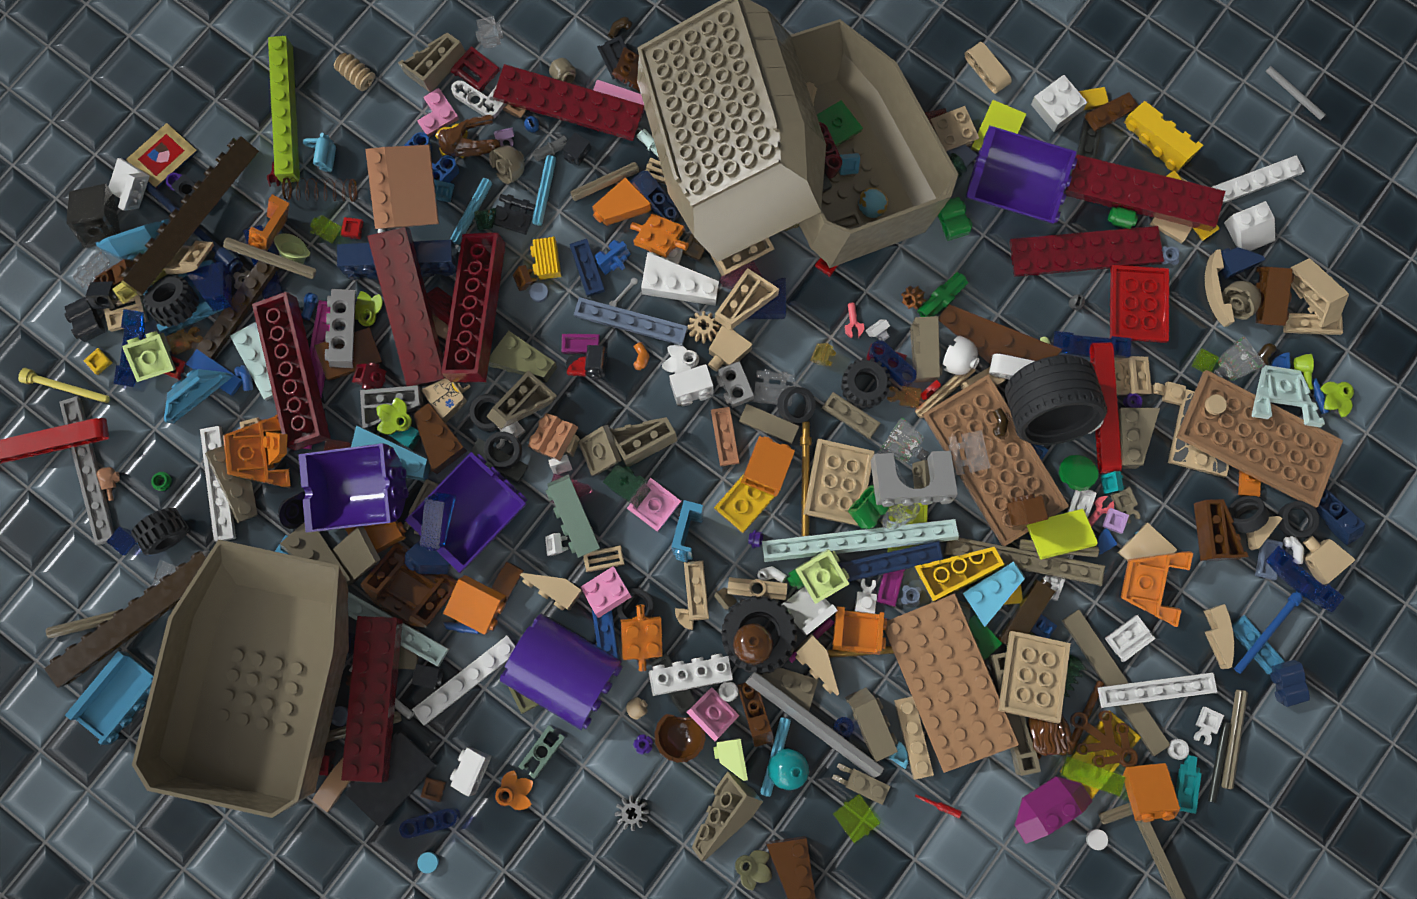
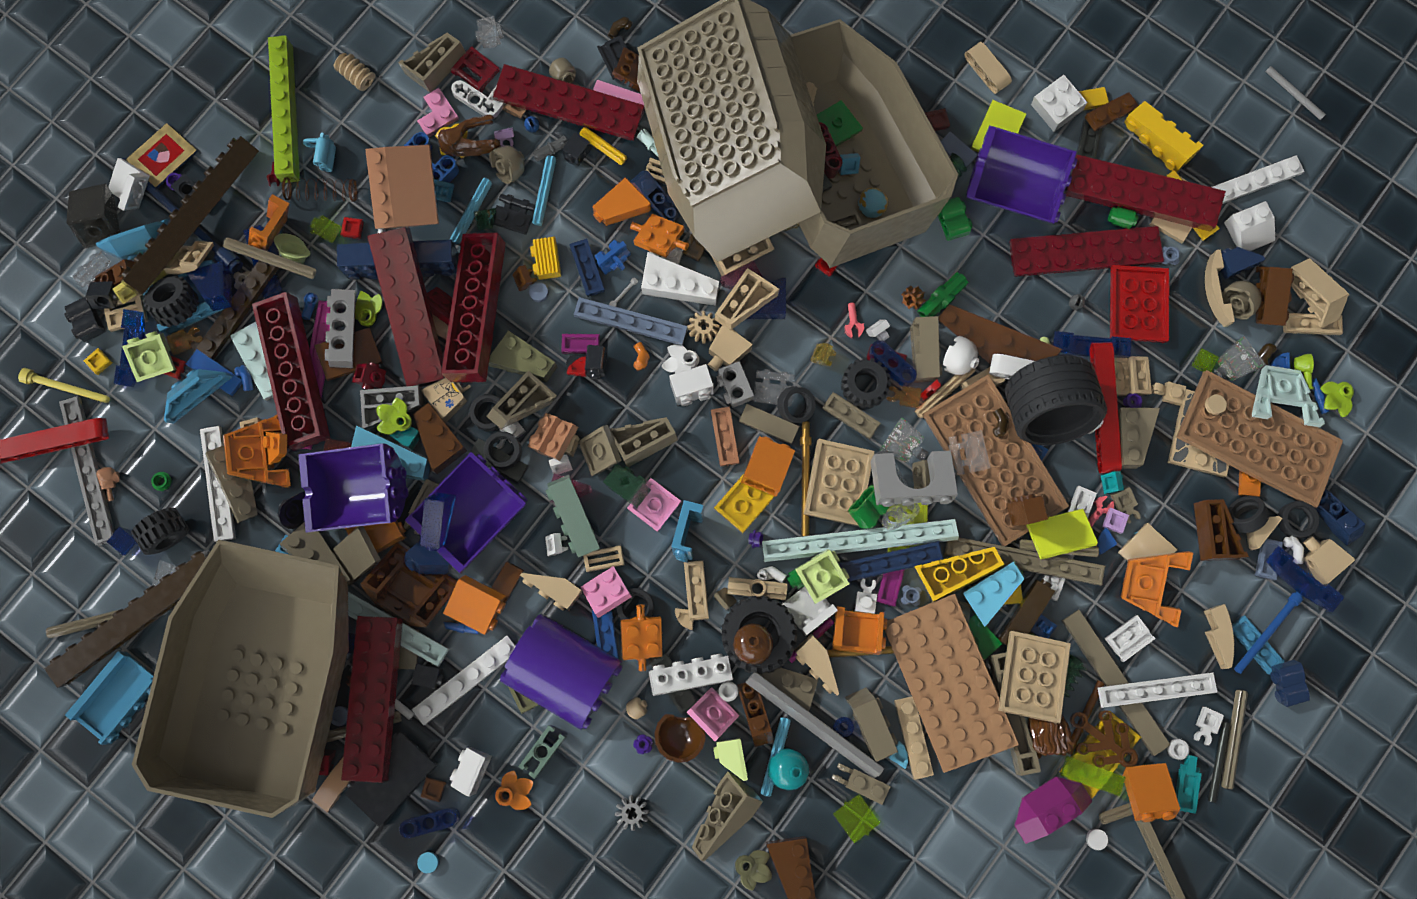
(603, 146): none -> yellow axle
(604, 181): dark tan axle -> none
(942, 807): red piece -> none
(955, 129): tan hinge -> none
(1078, 472): green tile -> none

